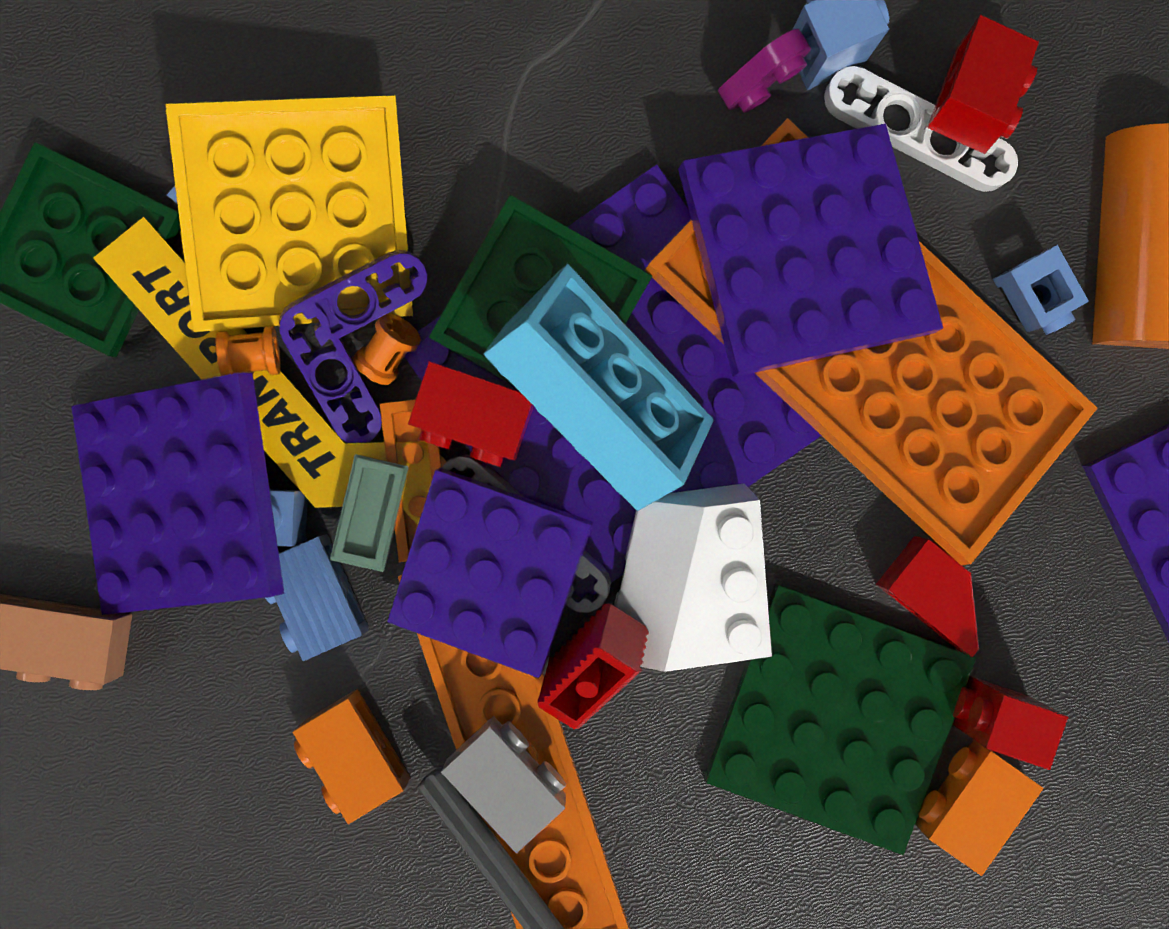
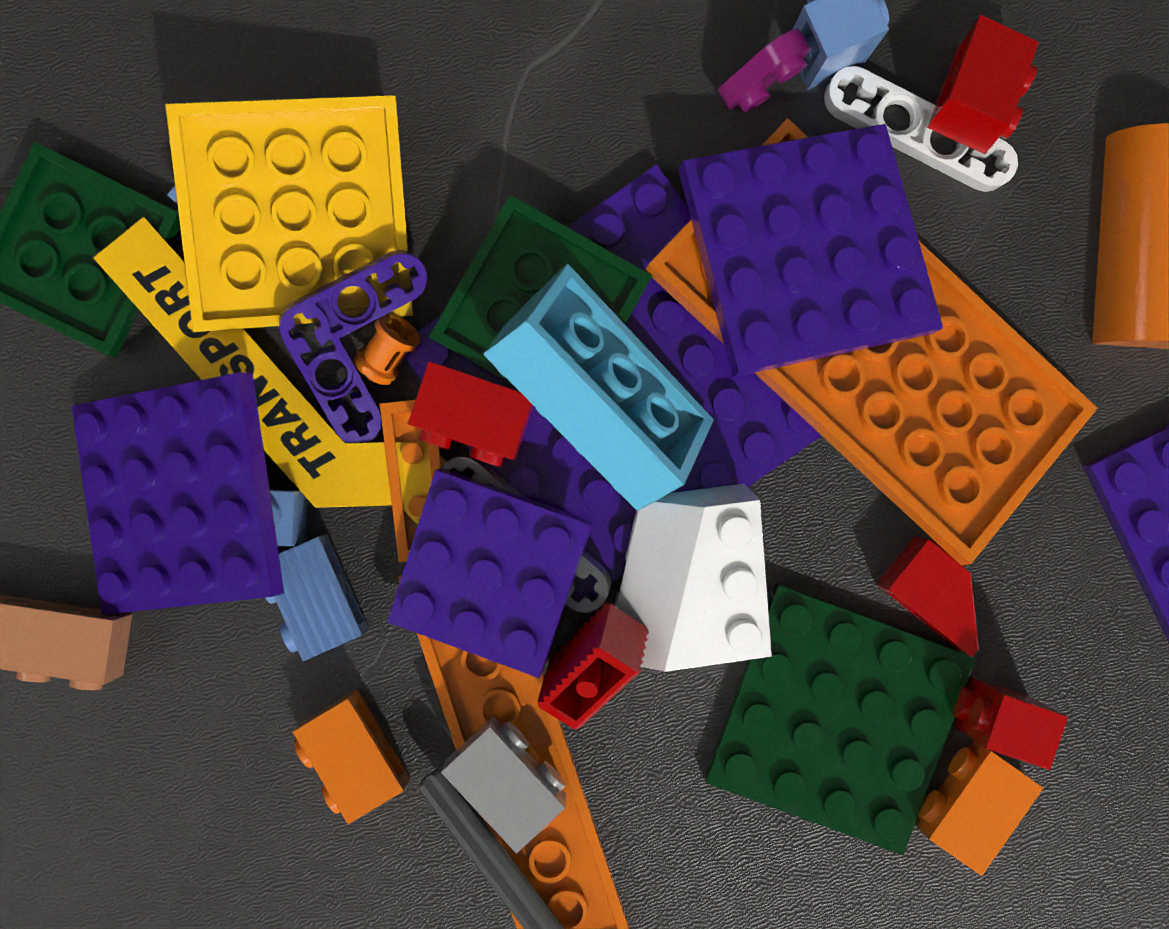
(248, 352): orange bush -> none
(369, 513): sand green tile -> none
(1055, 280): medium blue brick -> none

